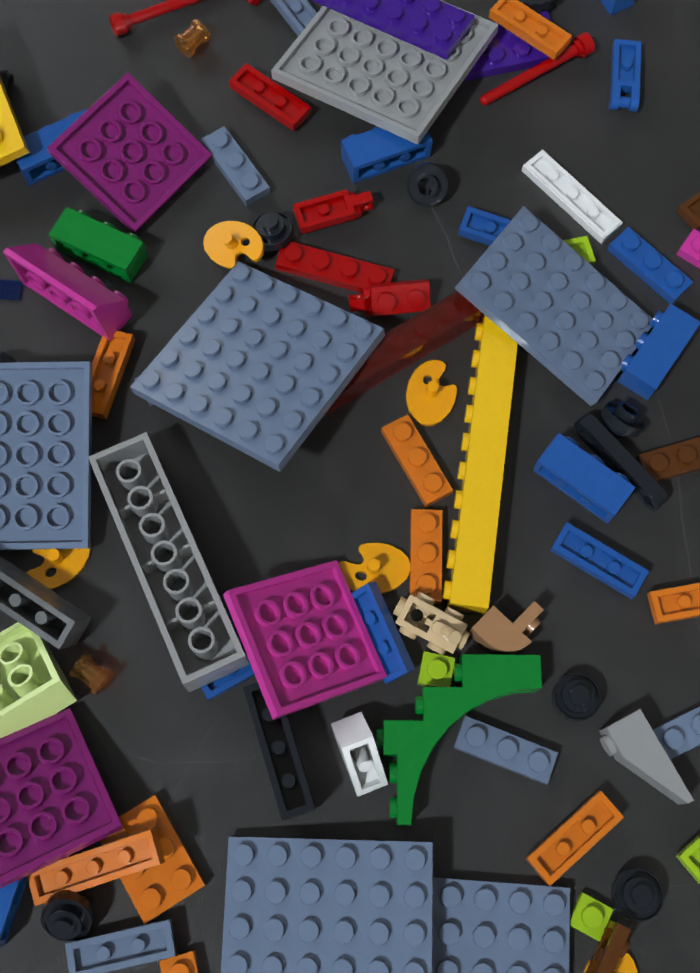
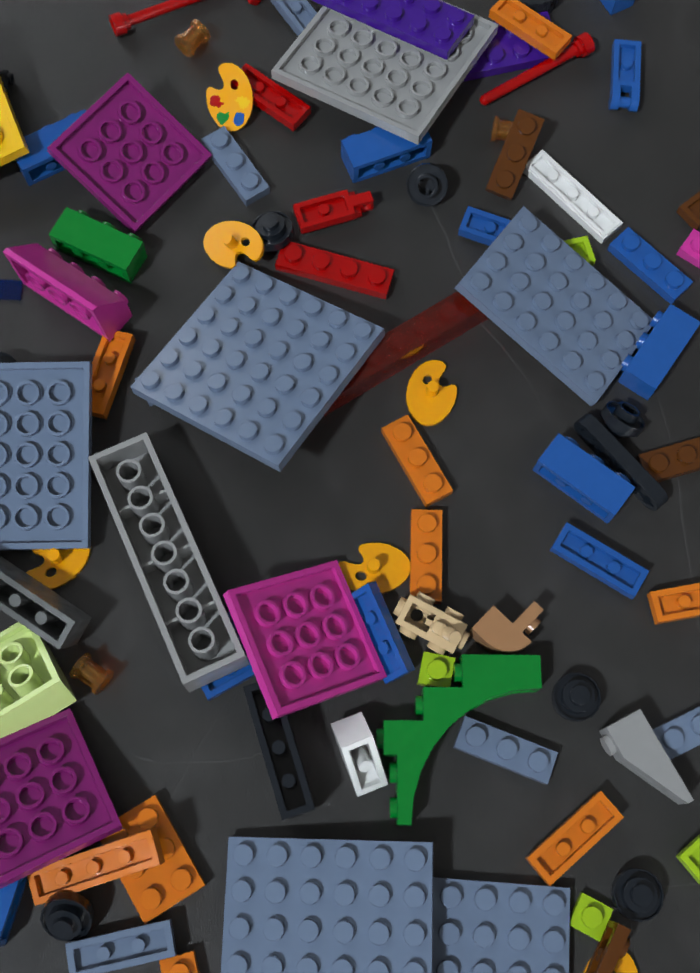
(231, 106): none -> light orange piece
(392, 298): red hinge -> none
(482, 471): yellow brick -> none
(500, 129): none -> clear orange bush
(514, 154): none -> reddish brown plate

